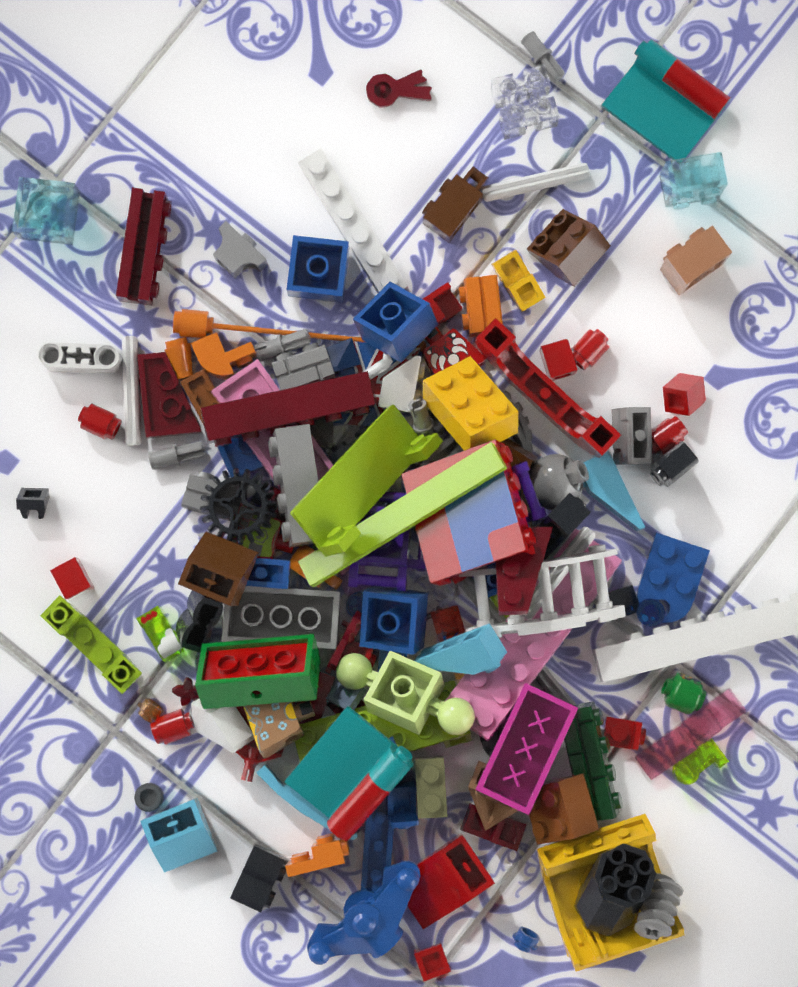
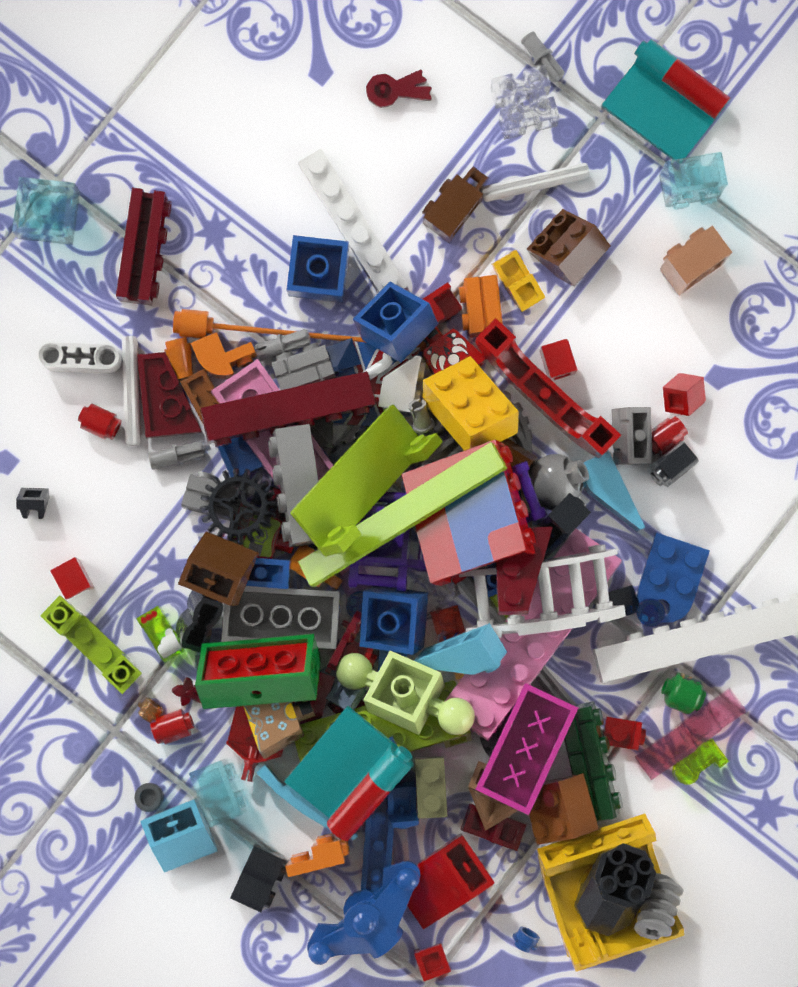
(218, 792): none -> clear light blue brick
(222, 726): white slope -> none
(238, 252): light grey brick -> none
(557, 573): white axle -> none
(590, 348): red brick -> none

